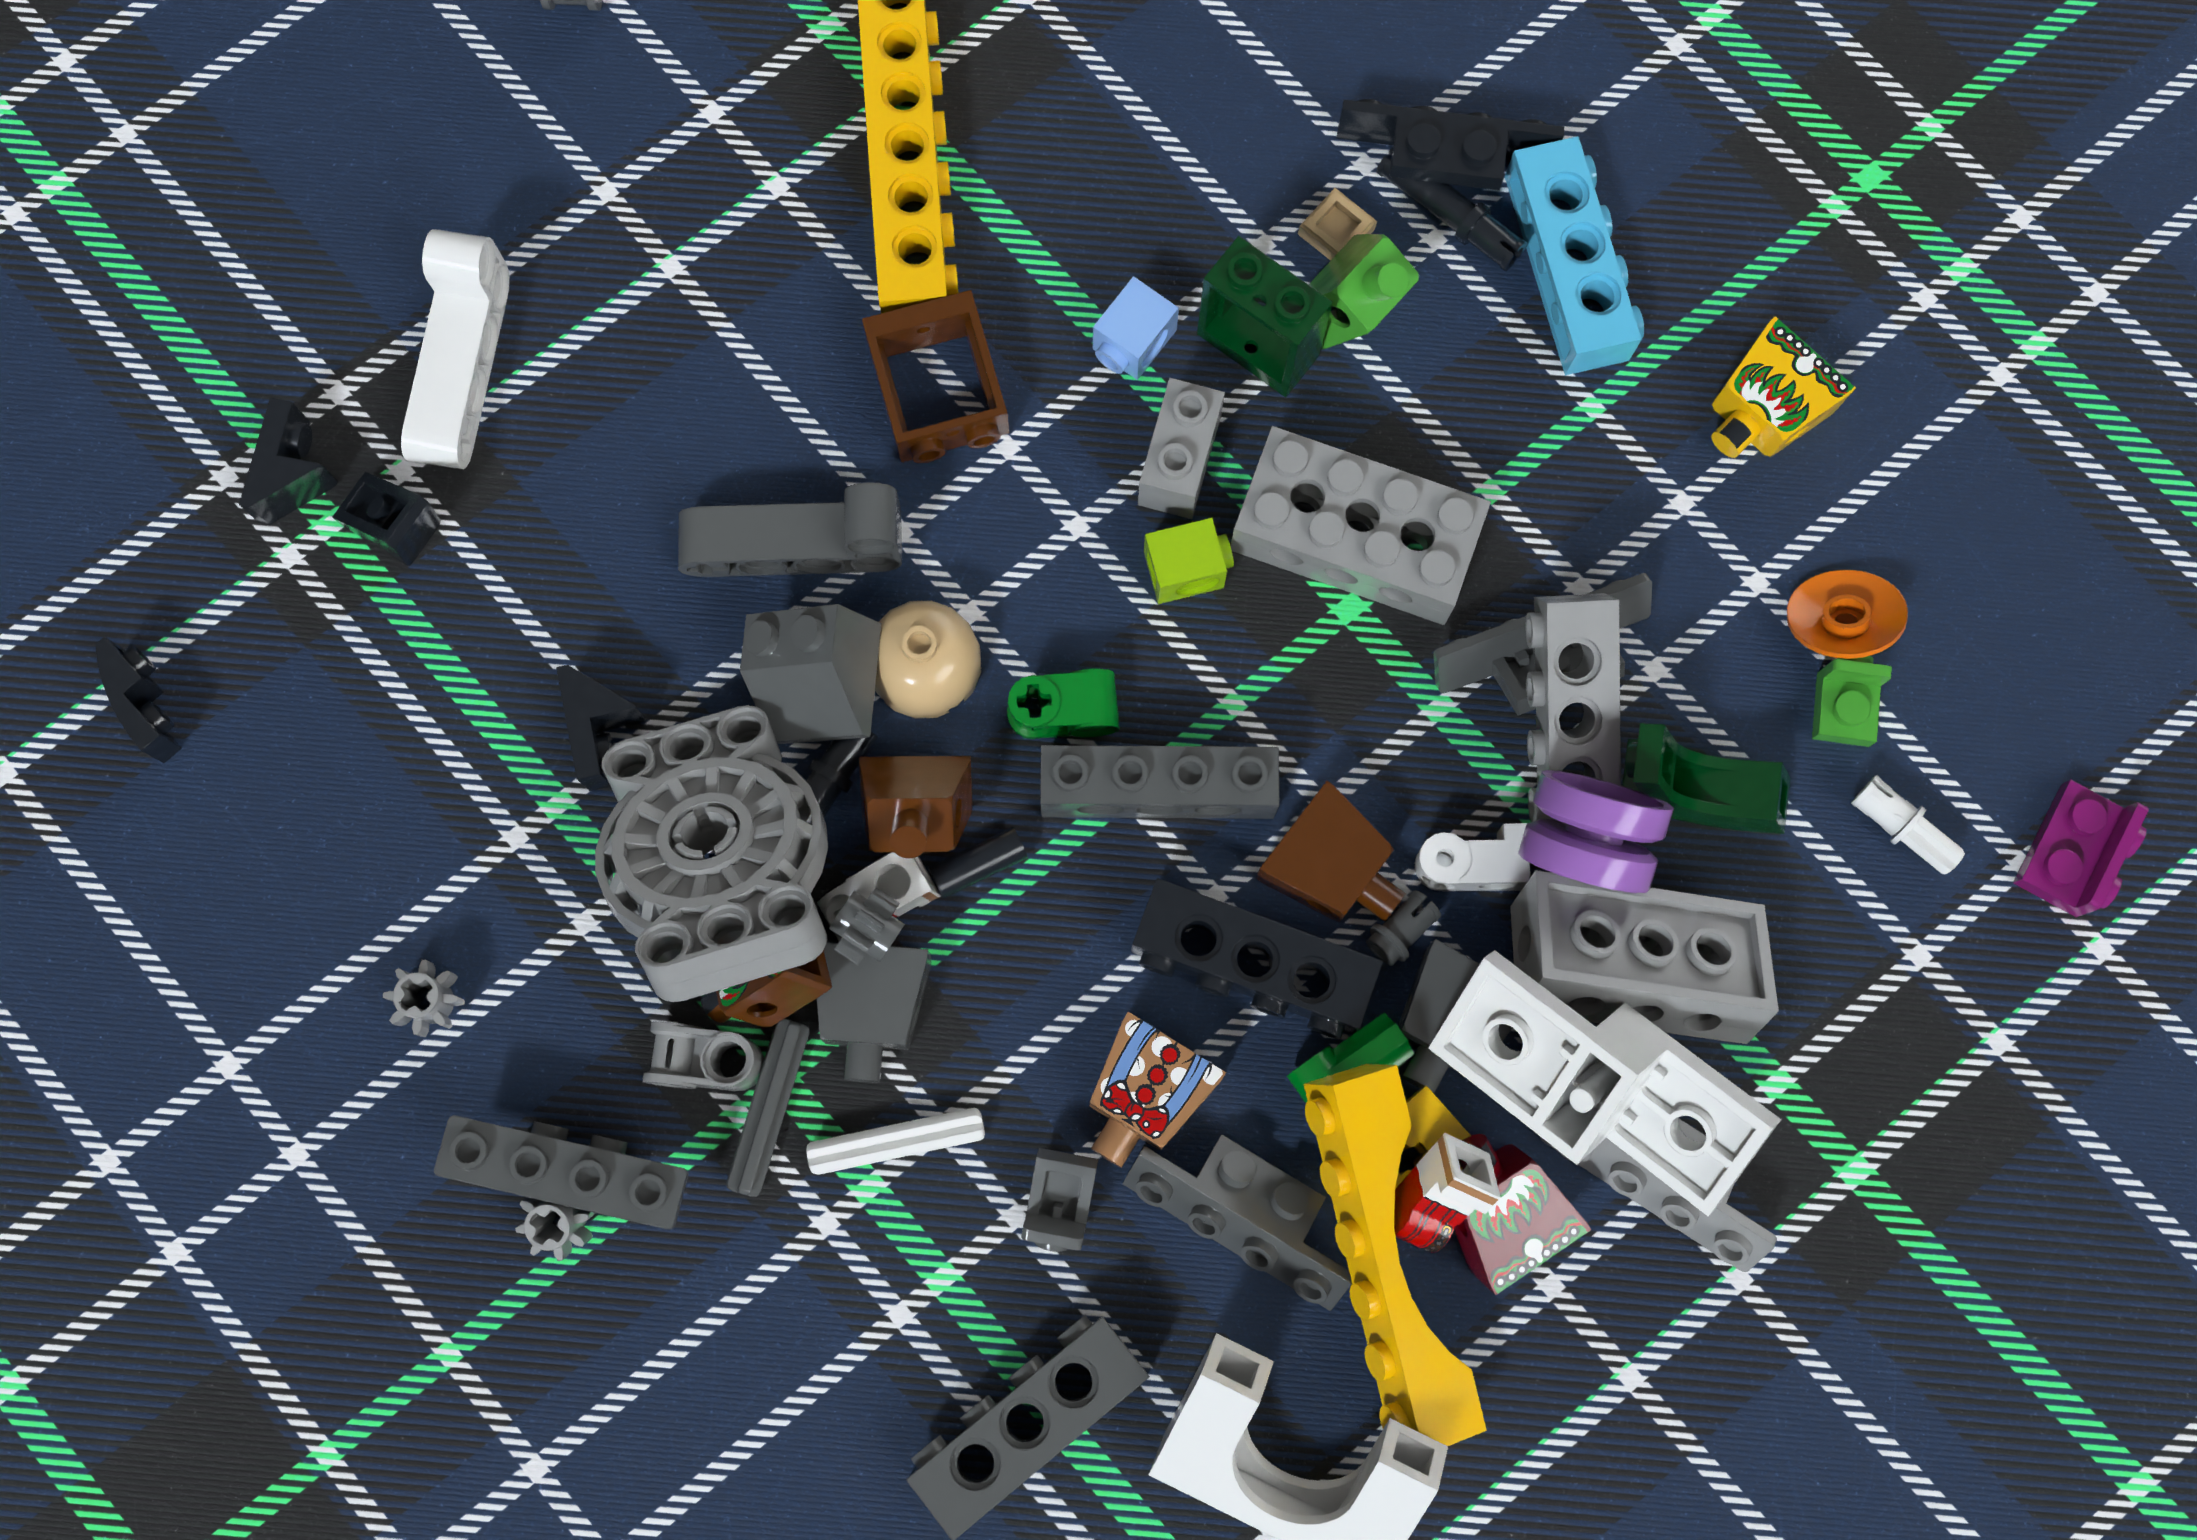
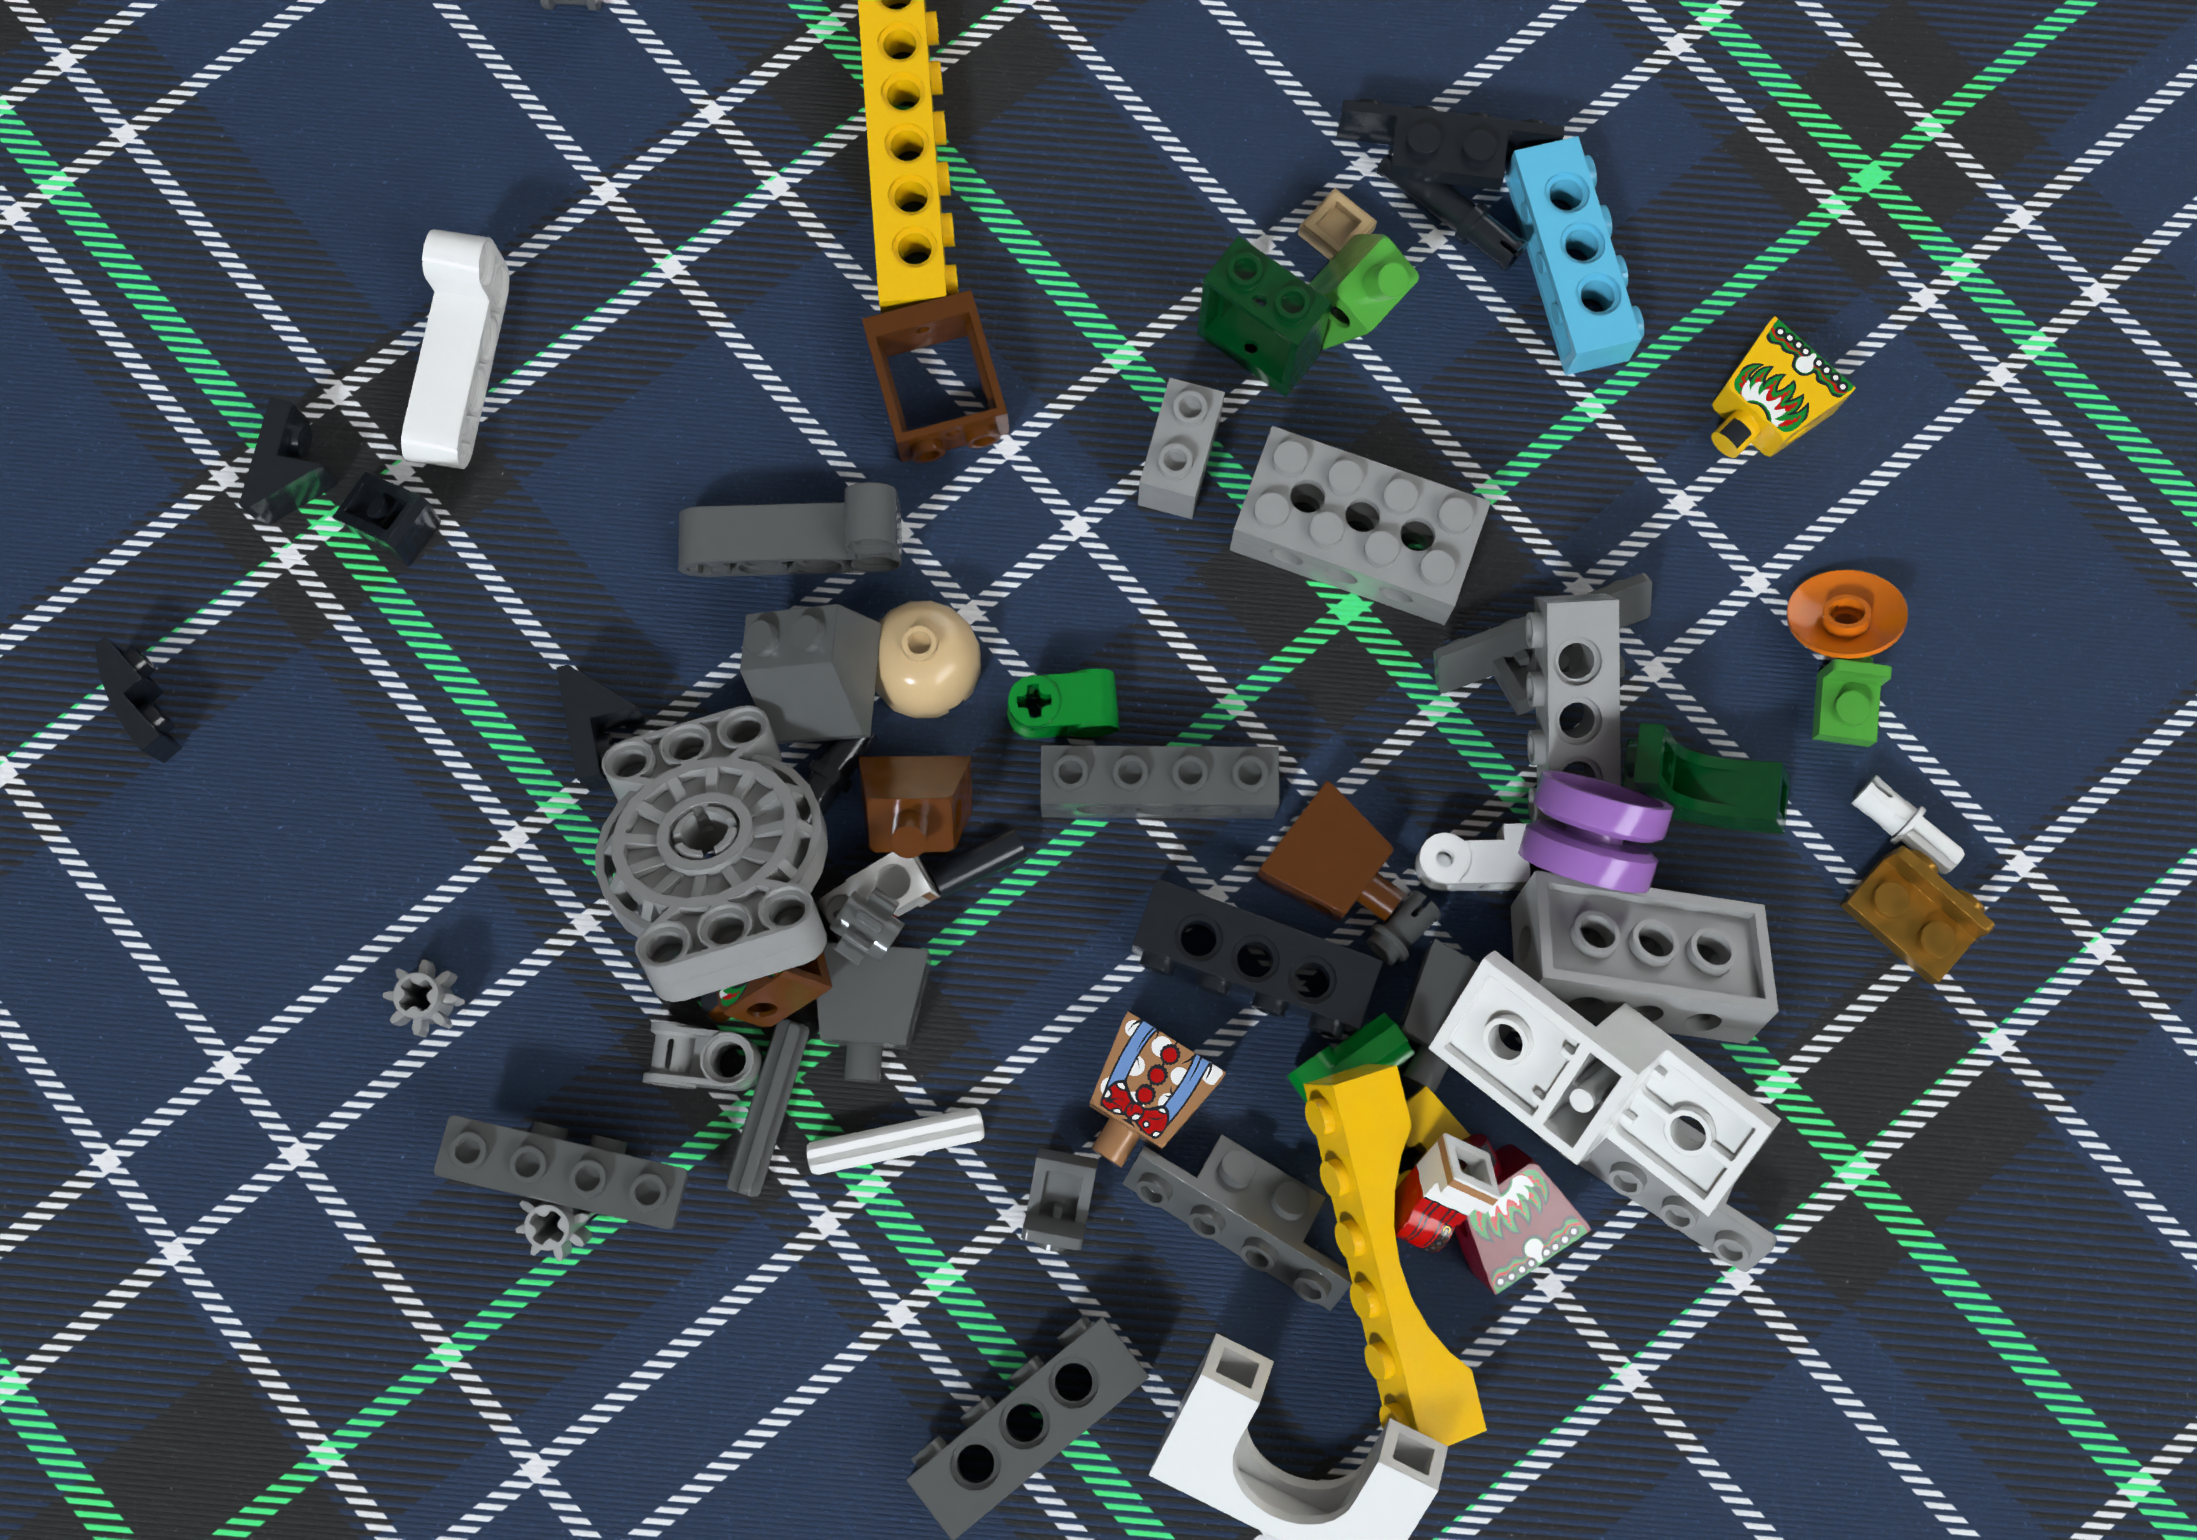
(1134, 329): light blue brick -> none
(1187, 560): lime brick -> none
(1917, 912): none -> pearl gold bracket
(2081, 850): magenta bracket -> none

